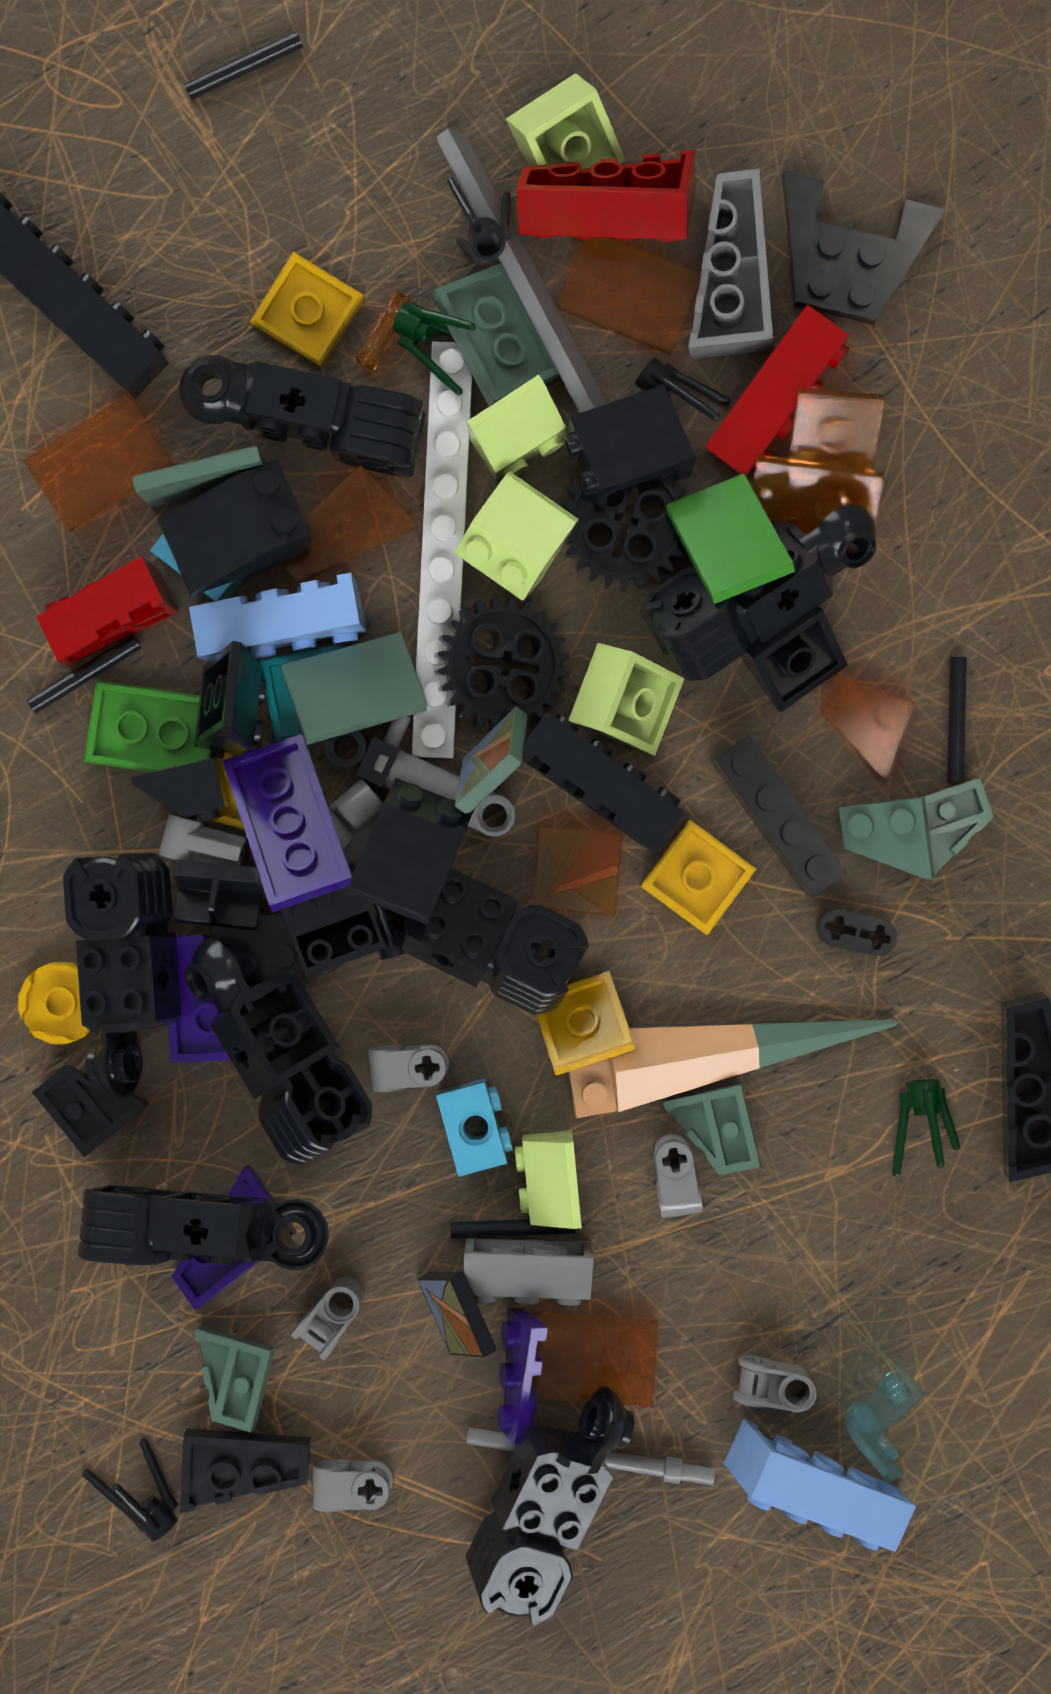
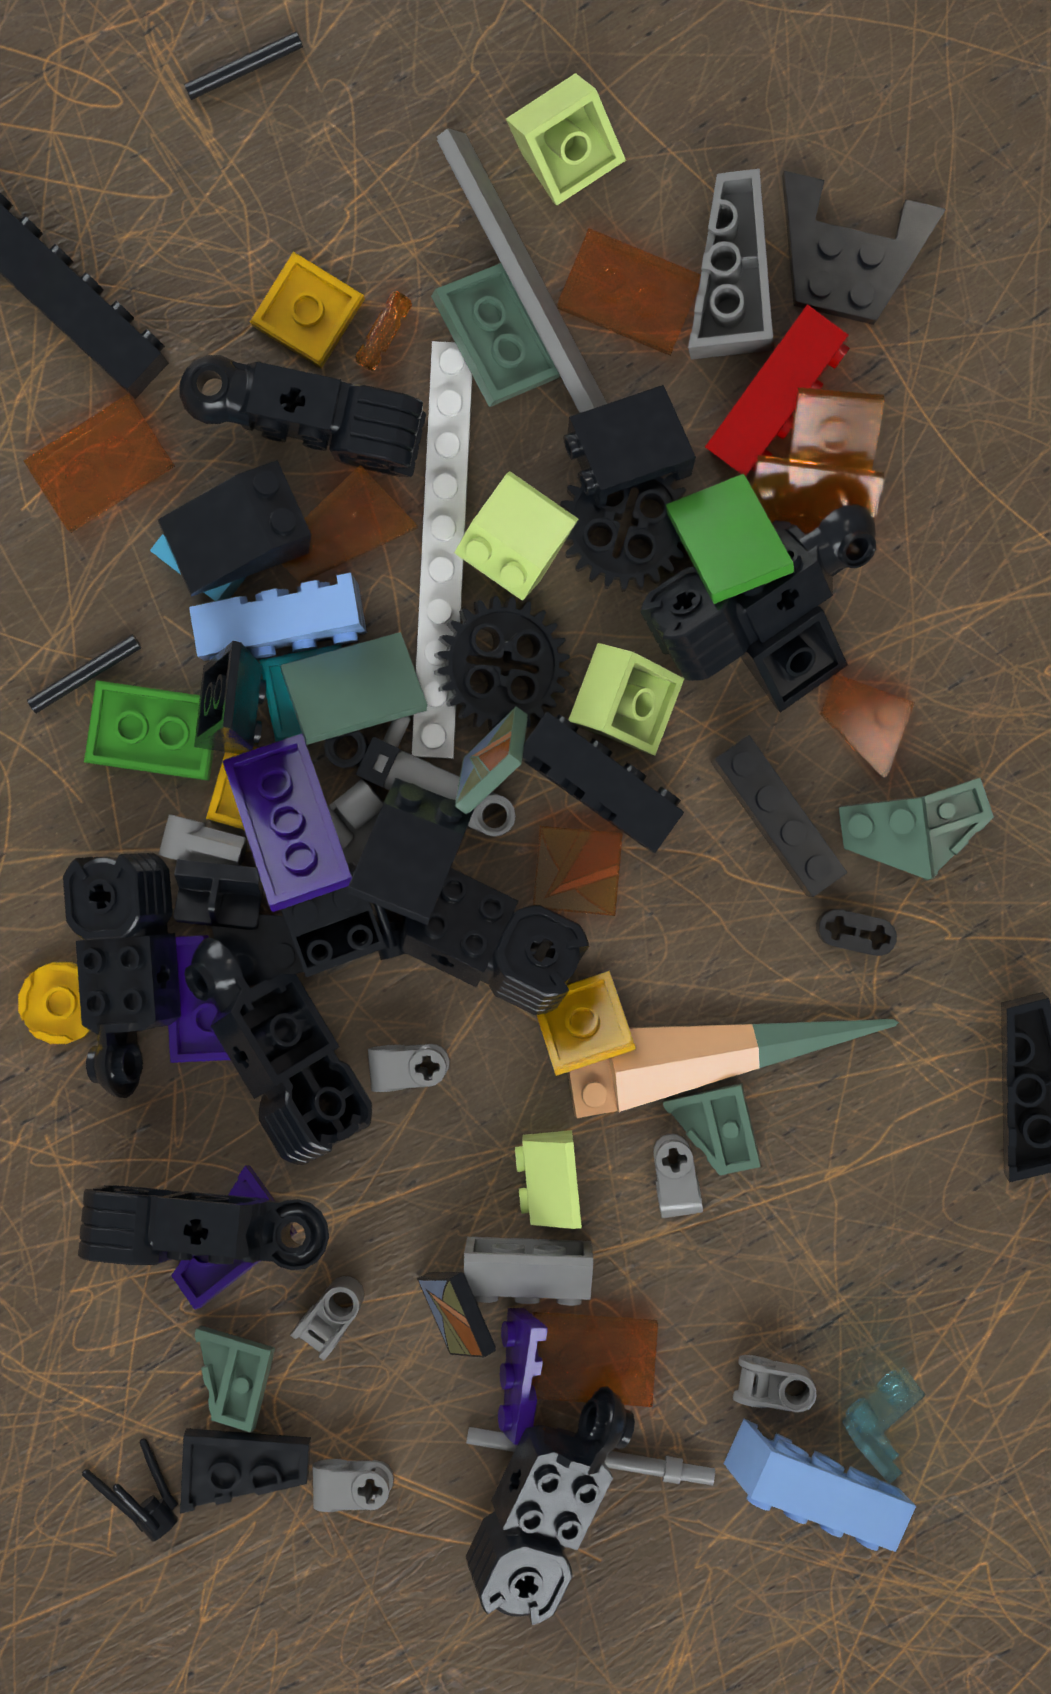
(85, 1108): black wing -> none
(107, 611): red wedge -> none
(189, 788): black slope -> none
(192, 479): sand green tile -> none
(418, 325): dark green plant -> none
(470, 1151): medium azure brick -> none
(484, 234): black plant -> none
(502, 1228): black bar -> none
(517, 429): yellowish green slope -> none
(609, 199): red wedge -> none
(658, 374): black plant -> none
(698, 877): yellow tile -> none
(926, 1099): dark green plant -> none
(956, 720): black bar -> none

